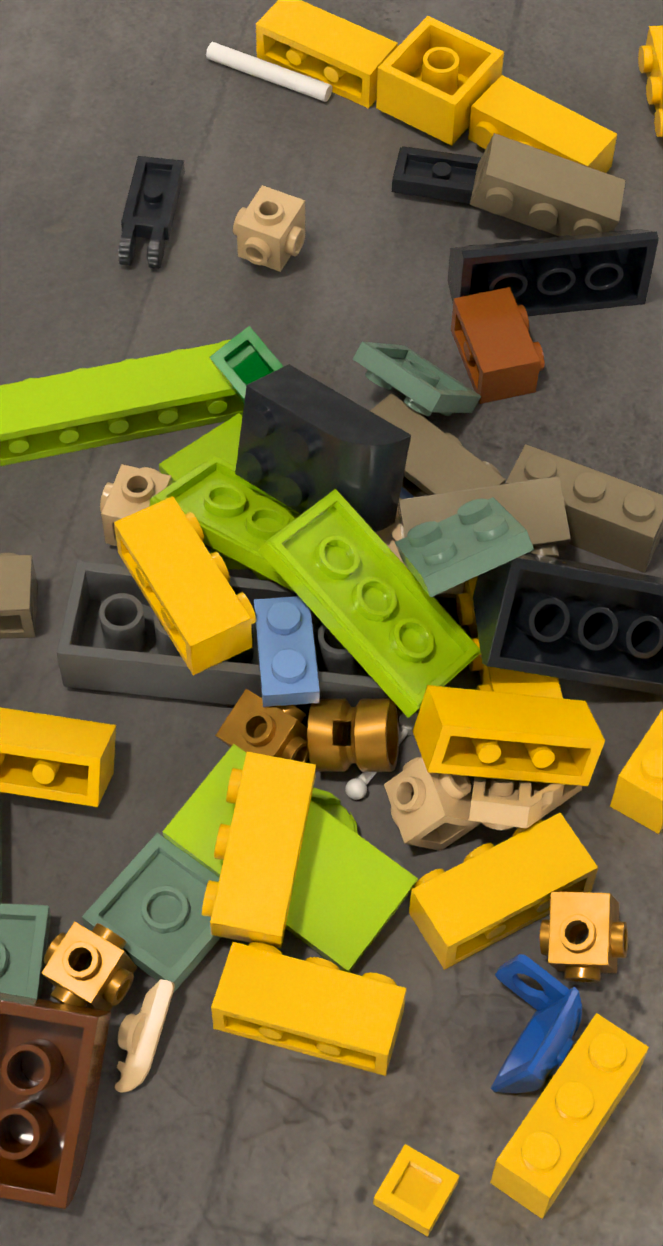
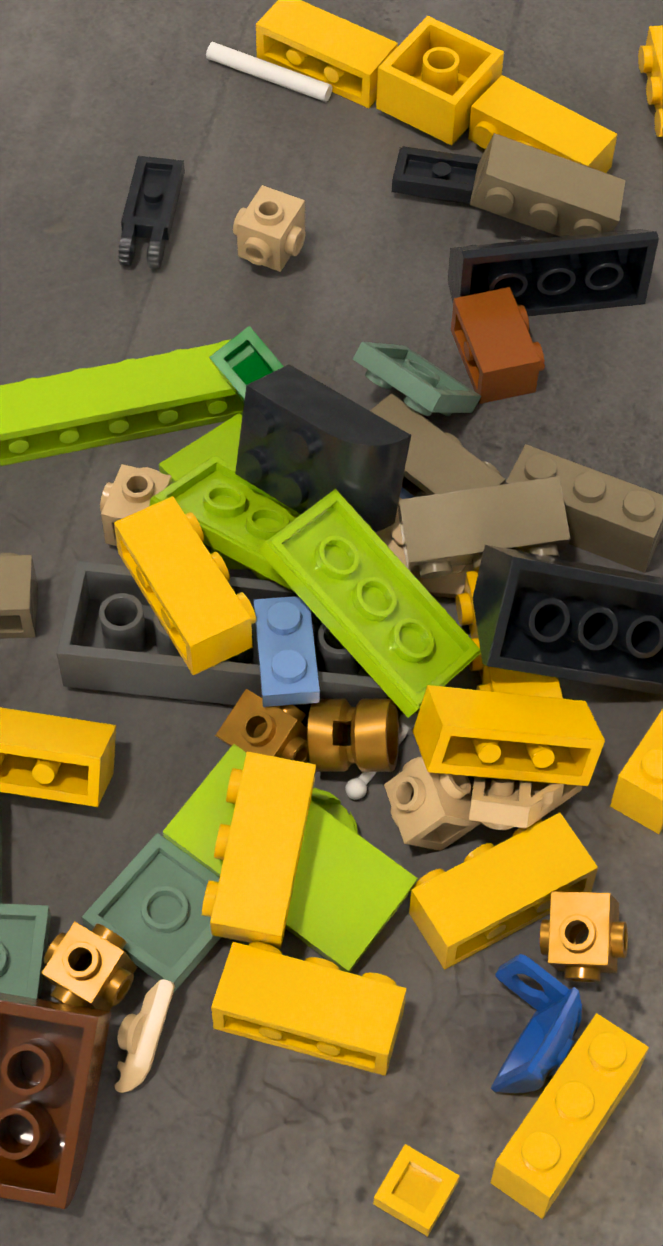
(463, 545): sand green plate -> none

